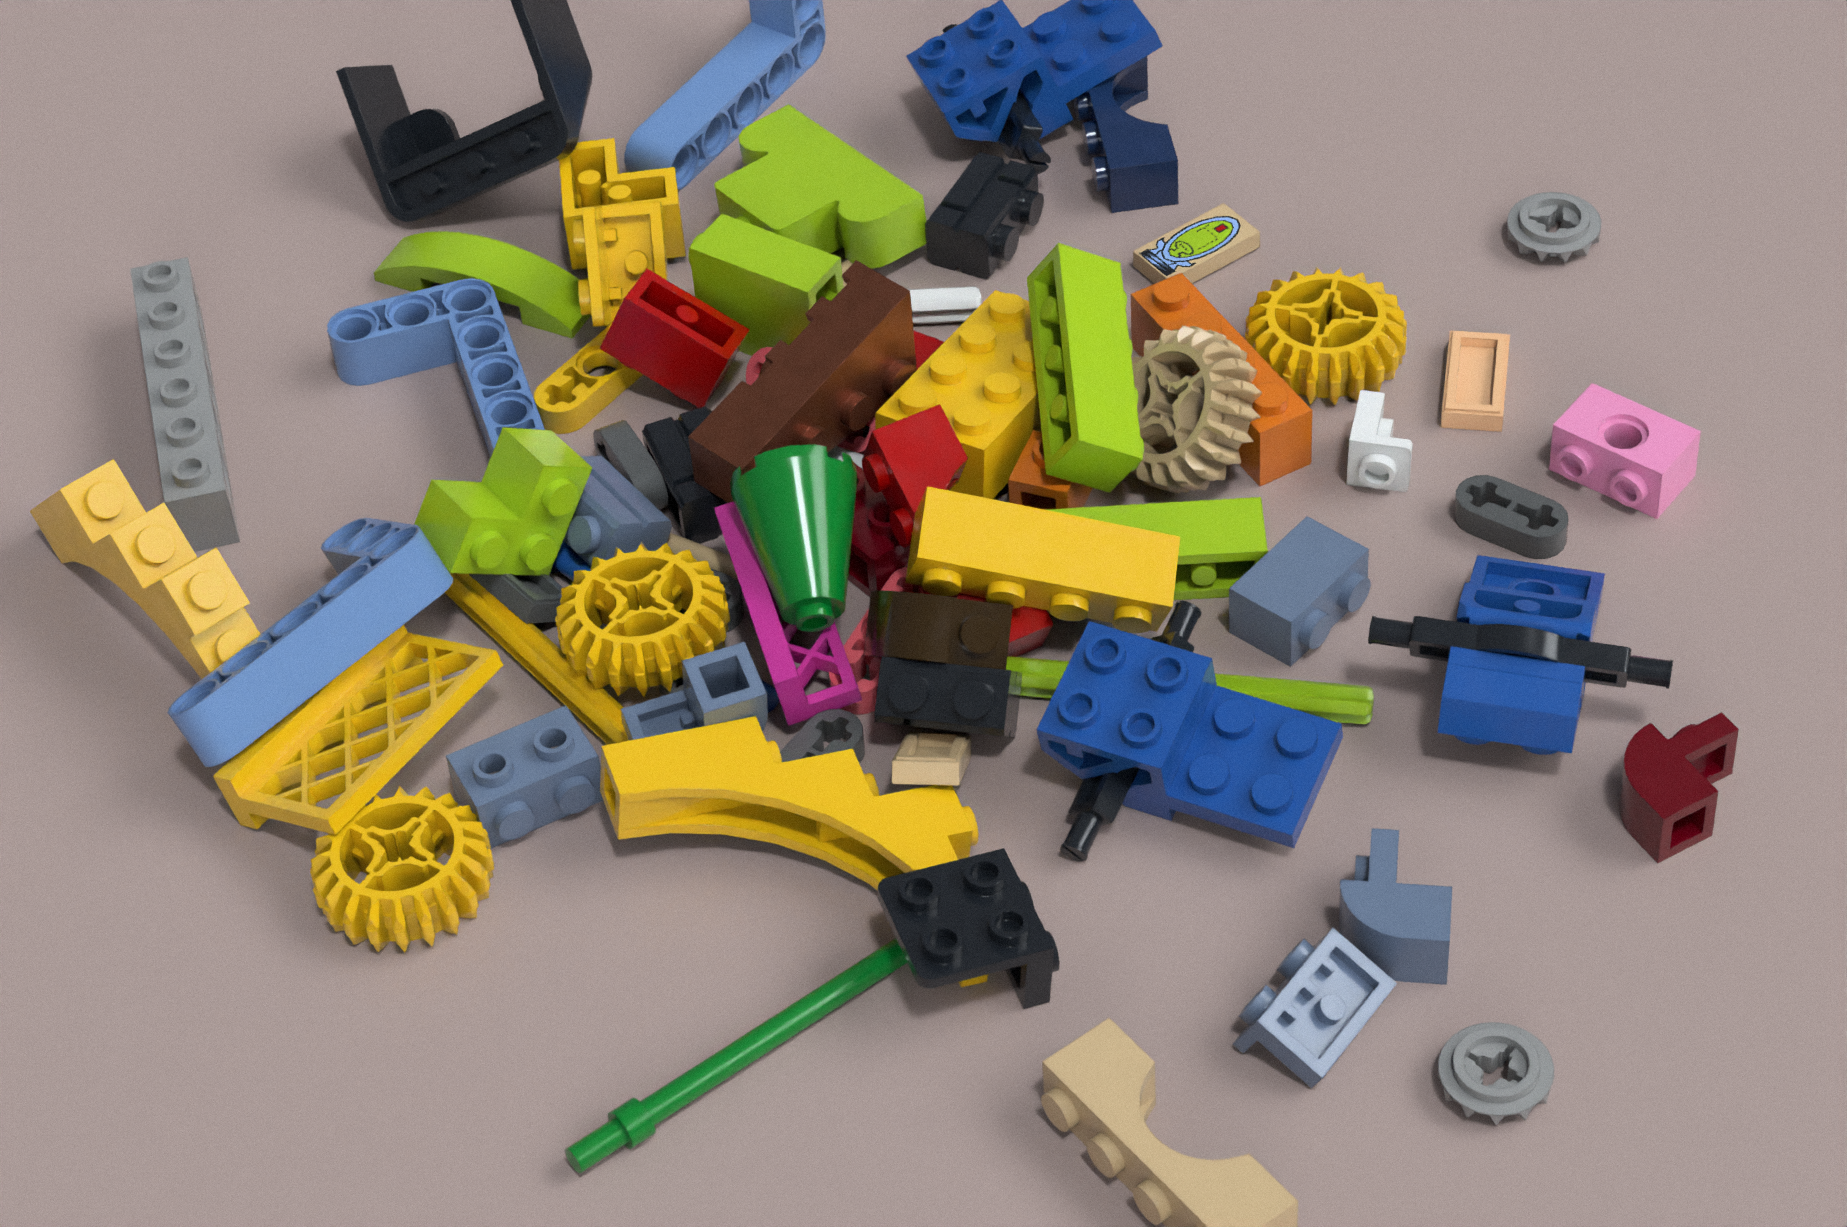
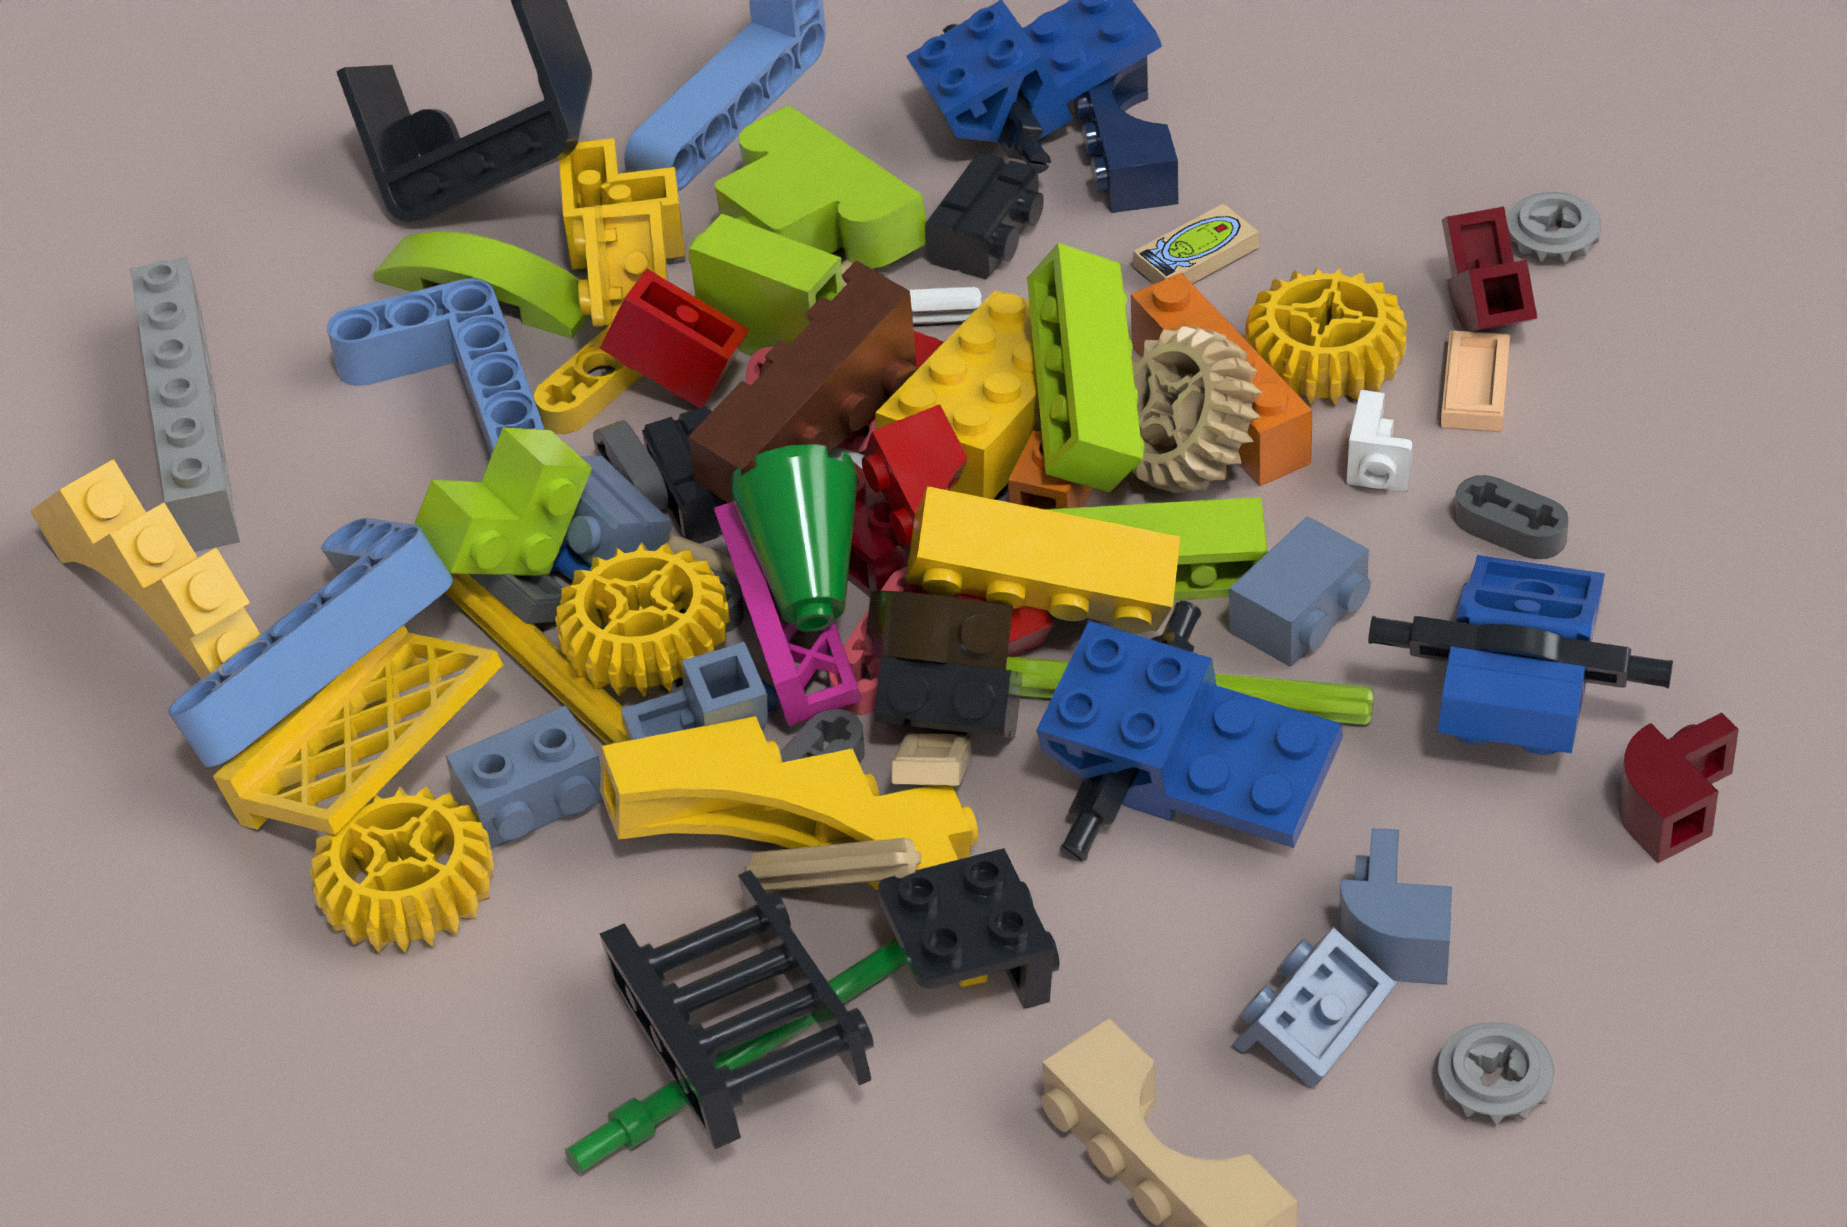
(691, 1051): none -> black fence
(834, 864): none -> tan axle
(1485, 280): none -> dark red brick
(1624, 450): bright pink brick -> none

